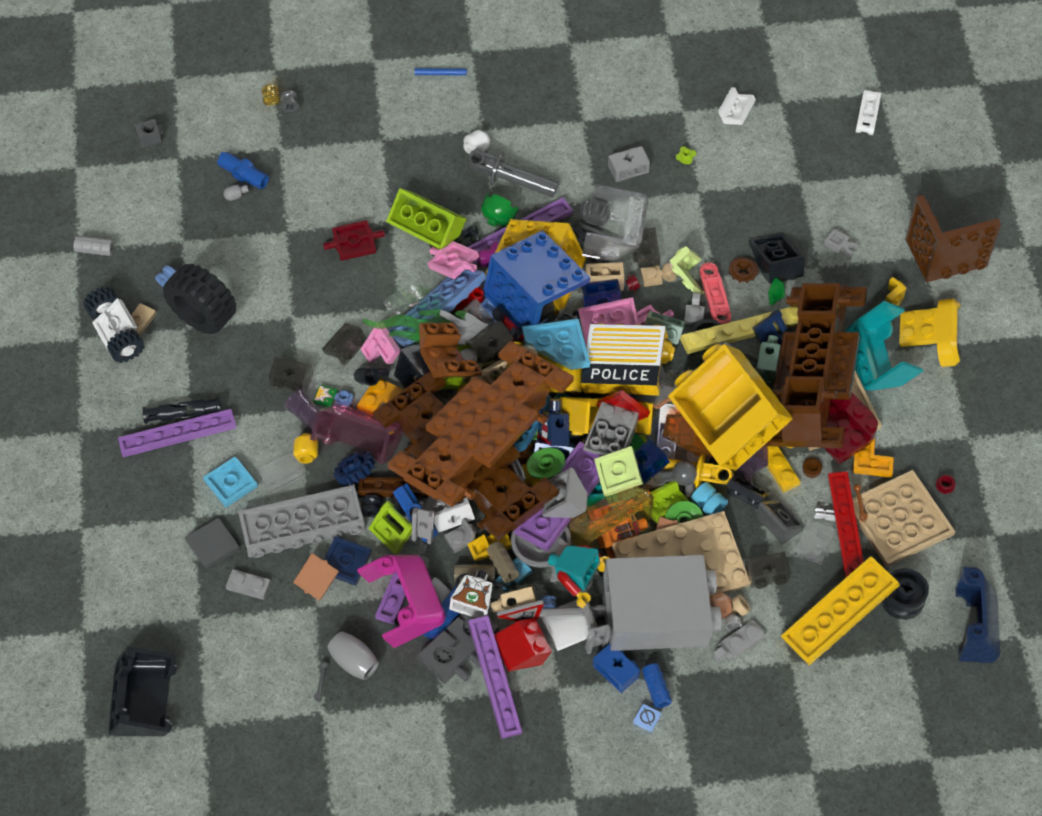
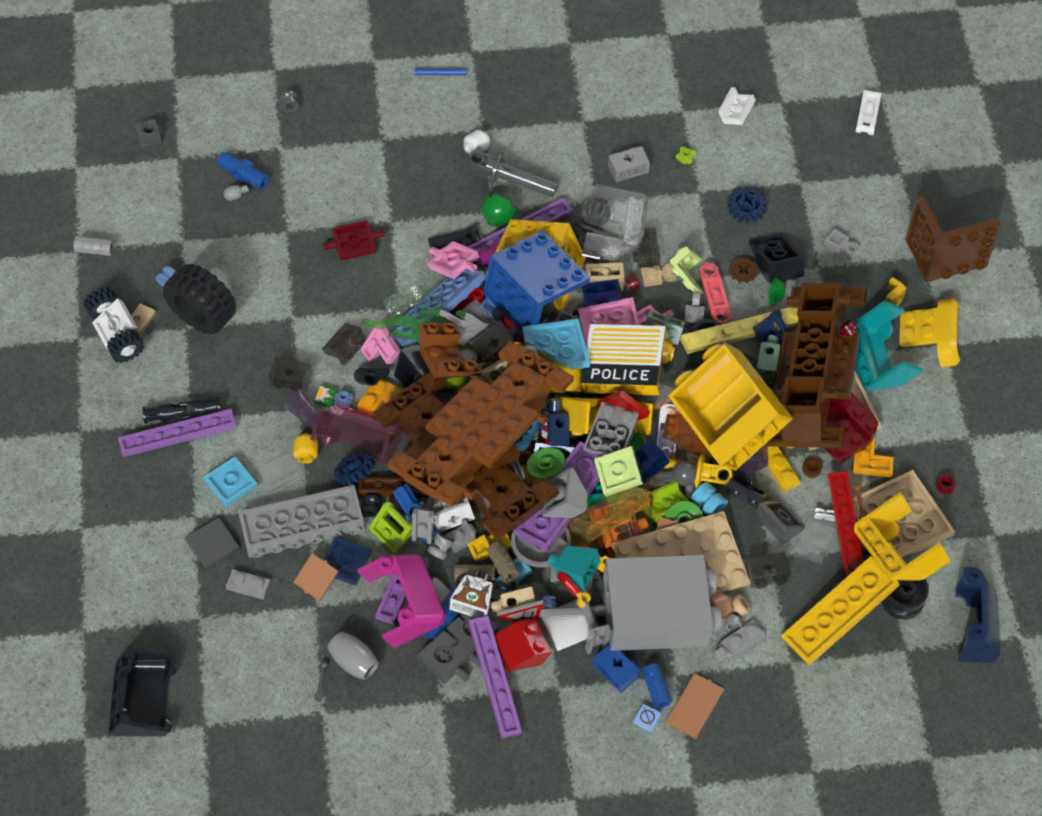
(270, 95): clear yellow wheel -> none
(425, 219): lime slope -> none
(440, 546): none -> light grey wheel
(695, 706): none -> nougat piece
(746, 204): none -> dark blue gear
(848, 328): none -> dark red plate
(878, 531): none -> yellow windscreen

